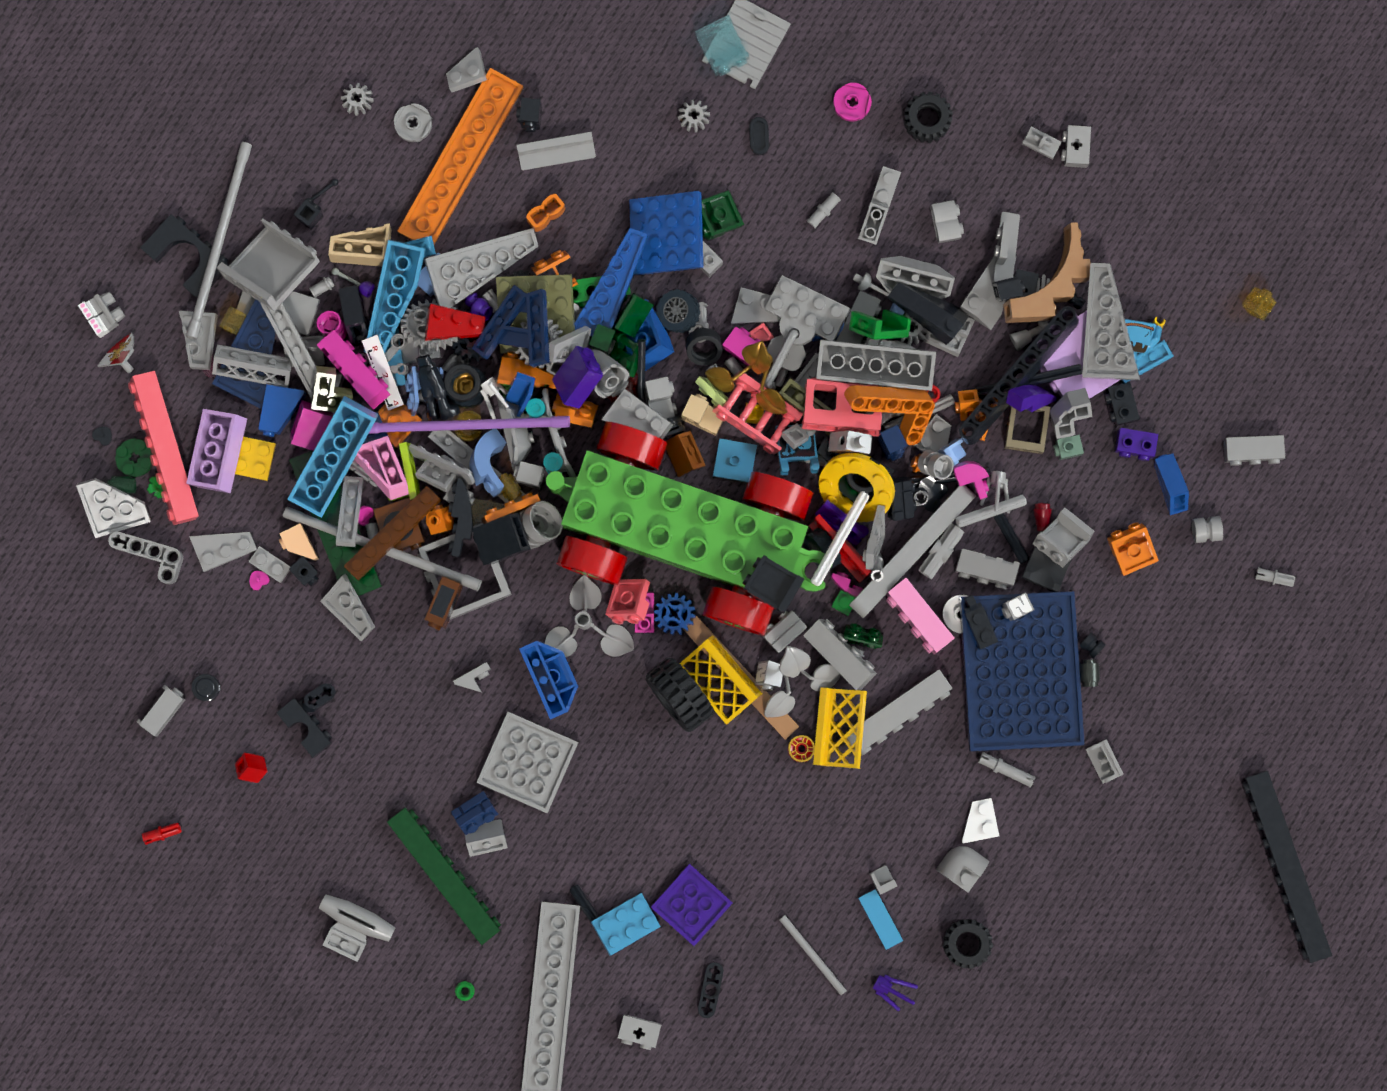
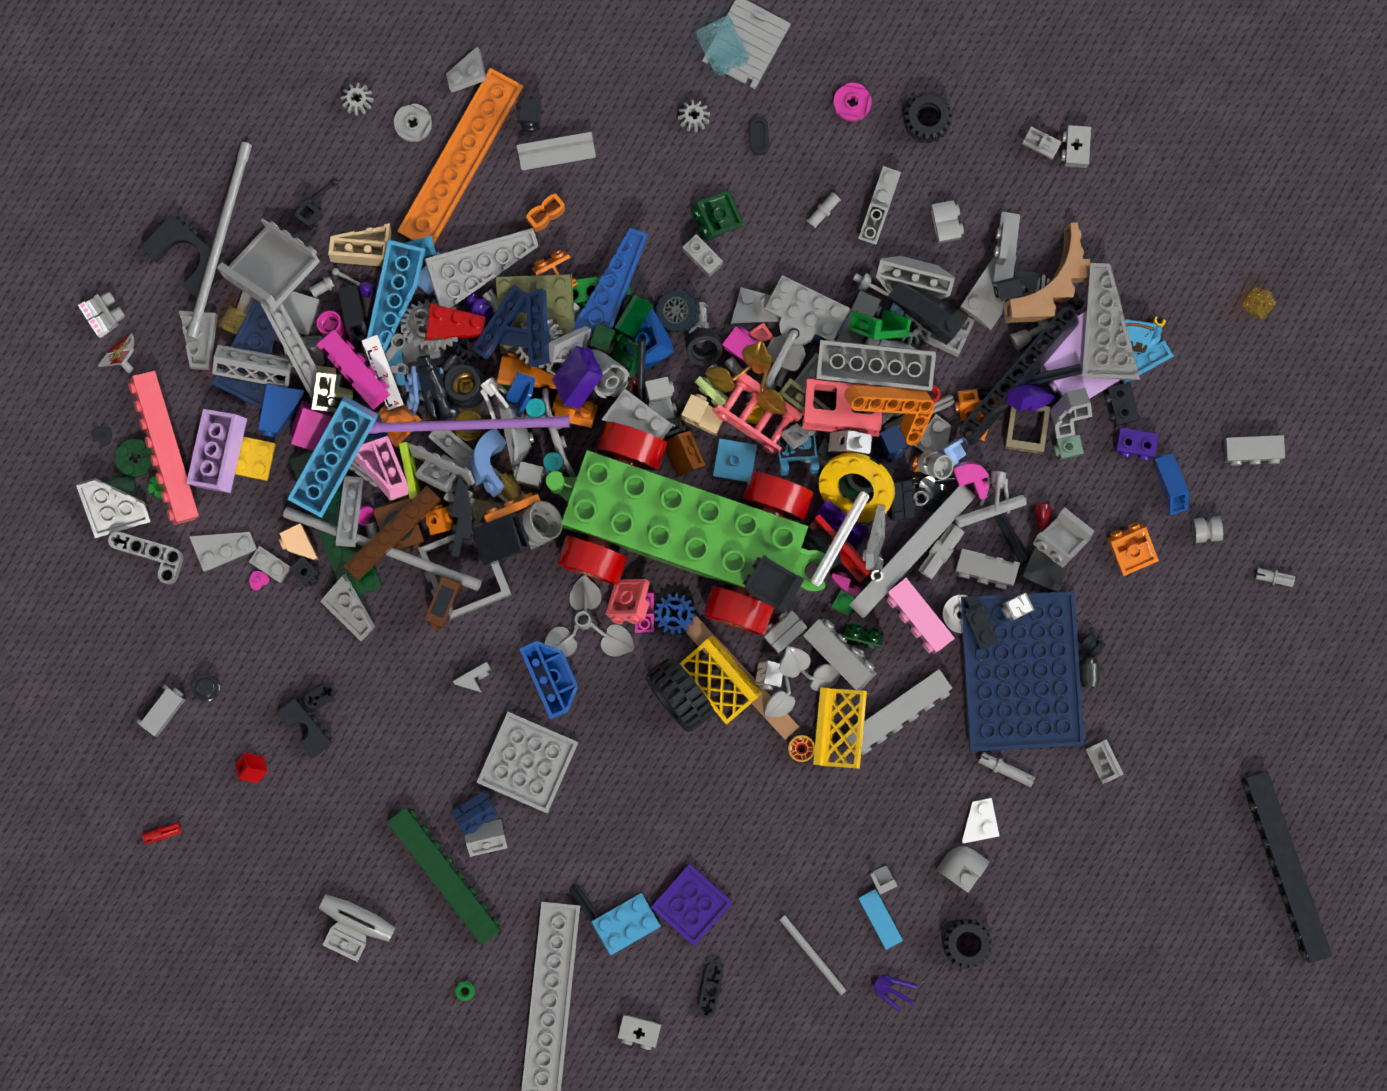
(673, 232): blue plate -> none

